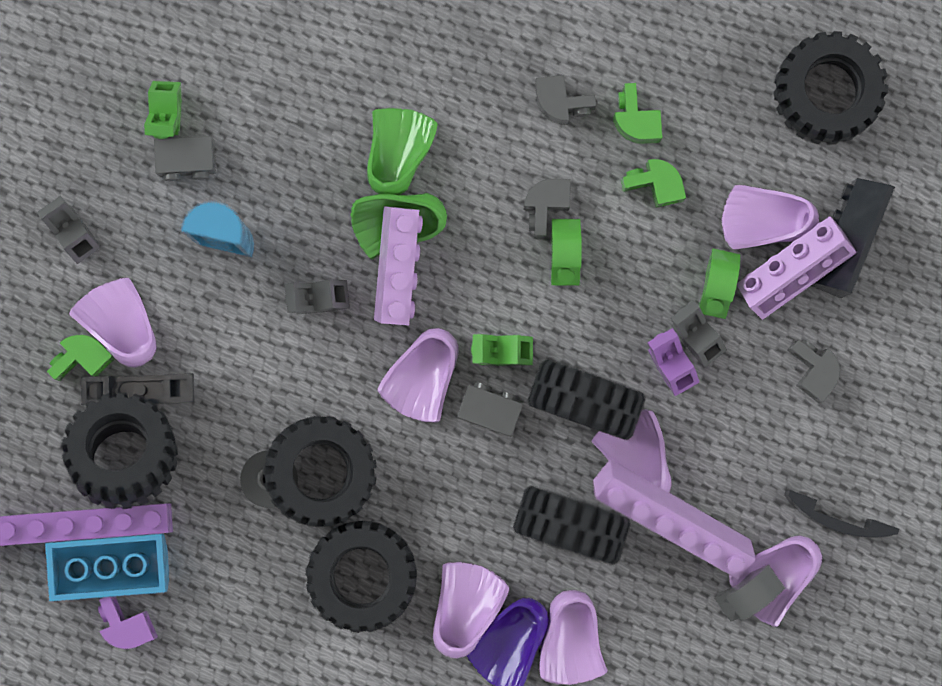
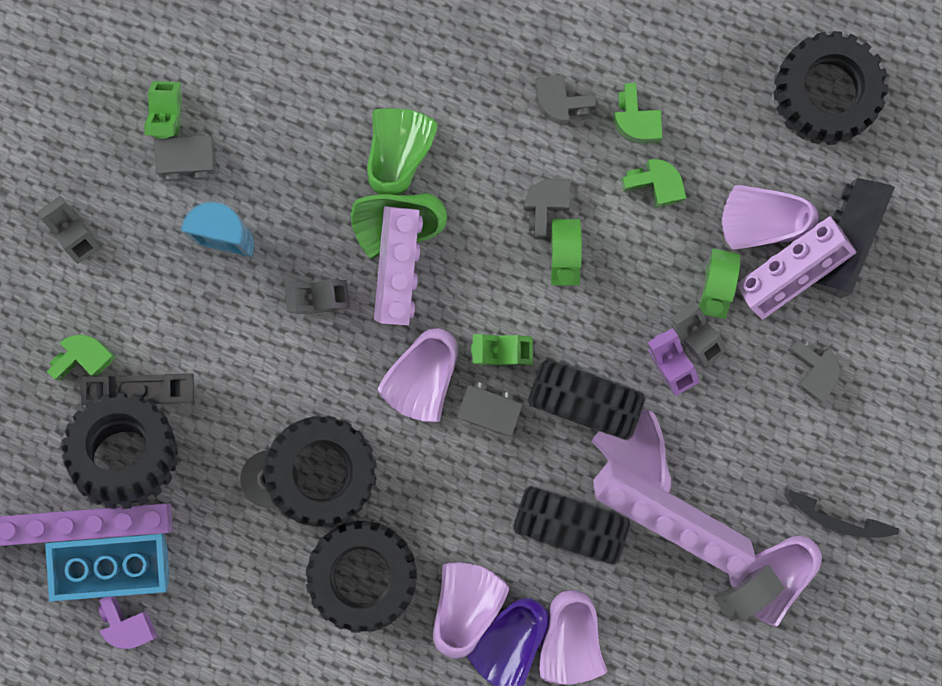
(118, 321): lavender hair -> none

